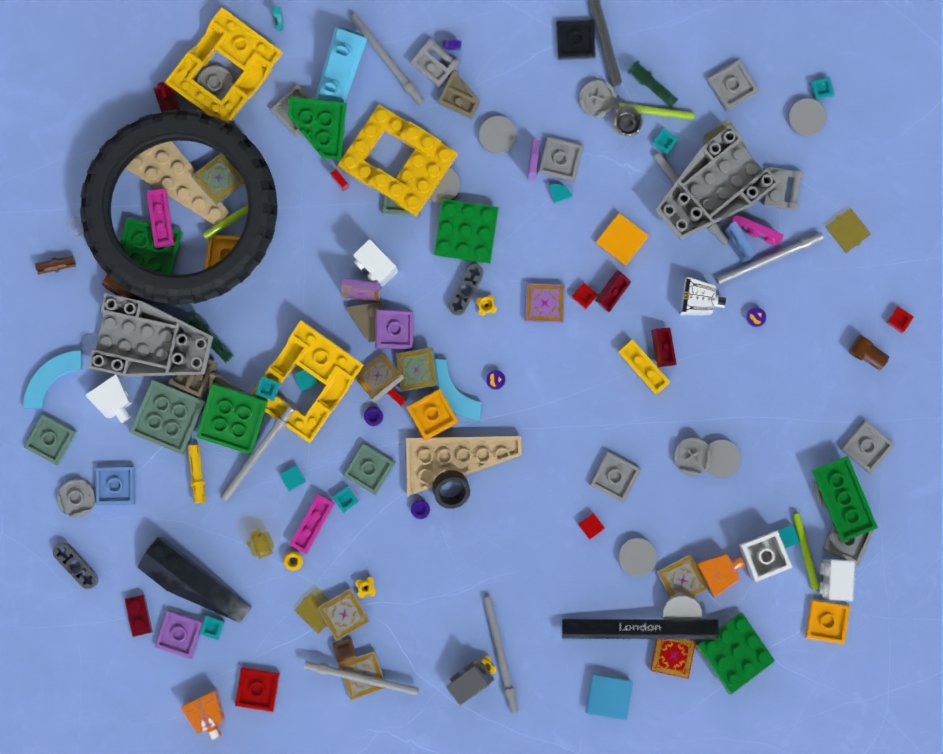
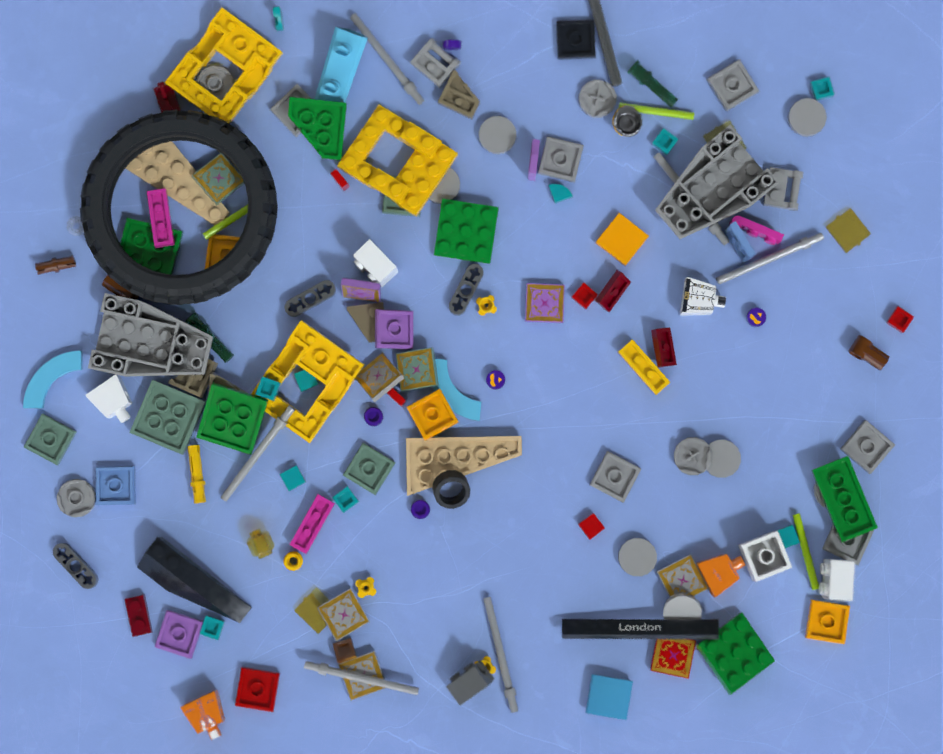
(300, 310): none -> dark grey beam

